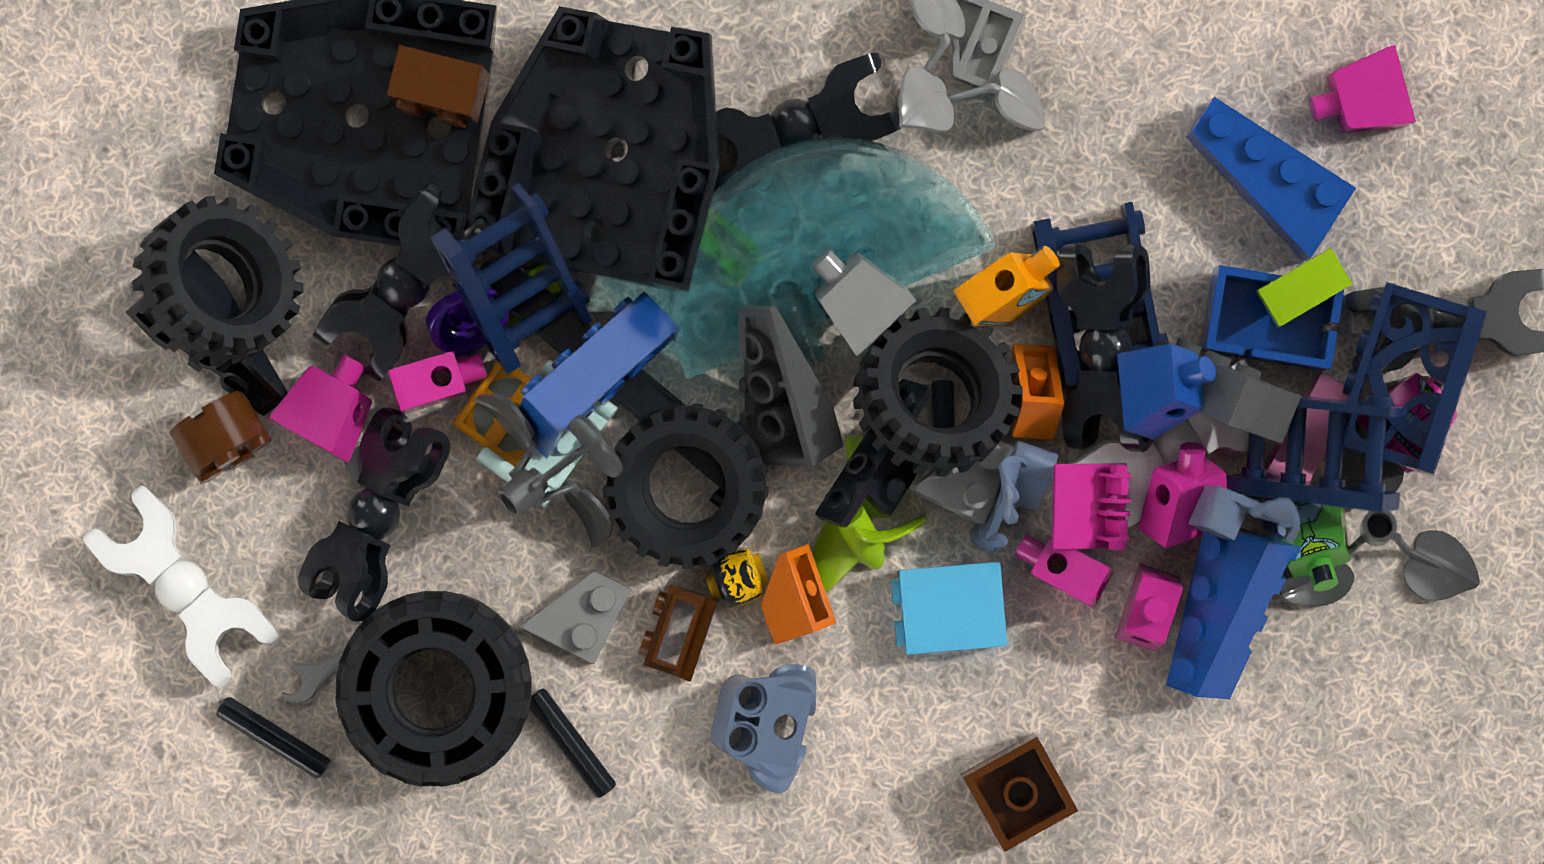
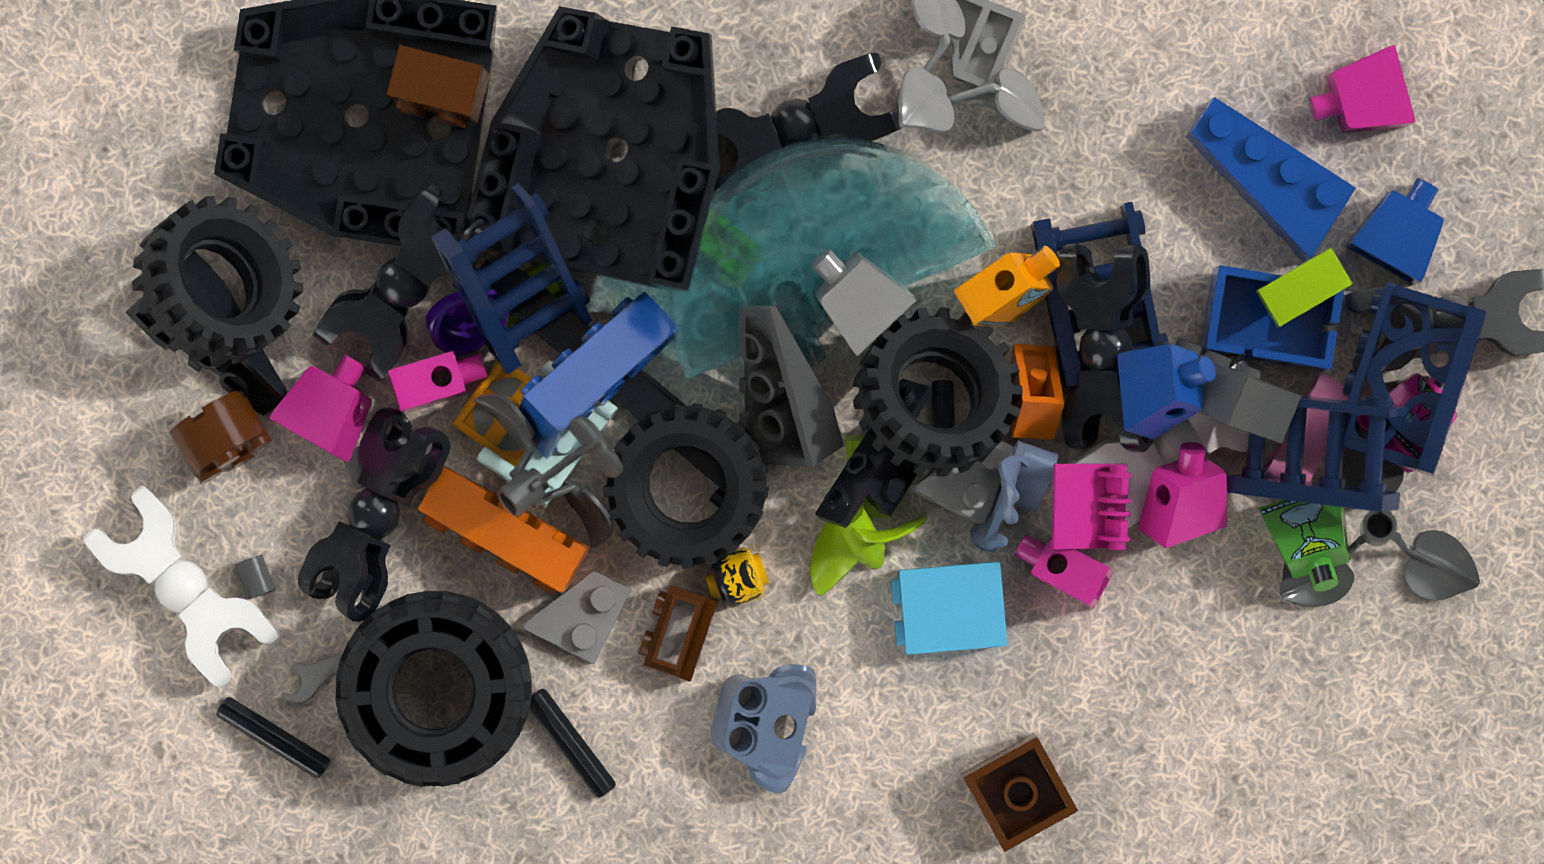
(255, 577): none -> dark grey hinge
(486, 524): none -> orange wedge
(796, 597): orange slope -> none
(1149, 608): dark pink torso -> none
(1223, 511): sand blue piece -> none
(1225, 610): blue wedge -> none
(1401, 232): none -> blue torso

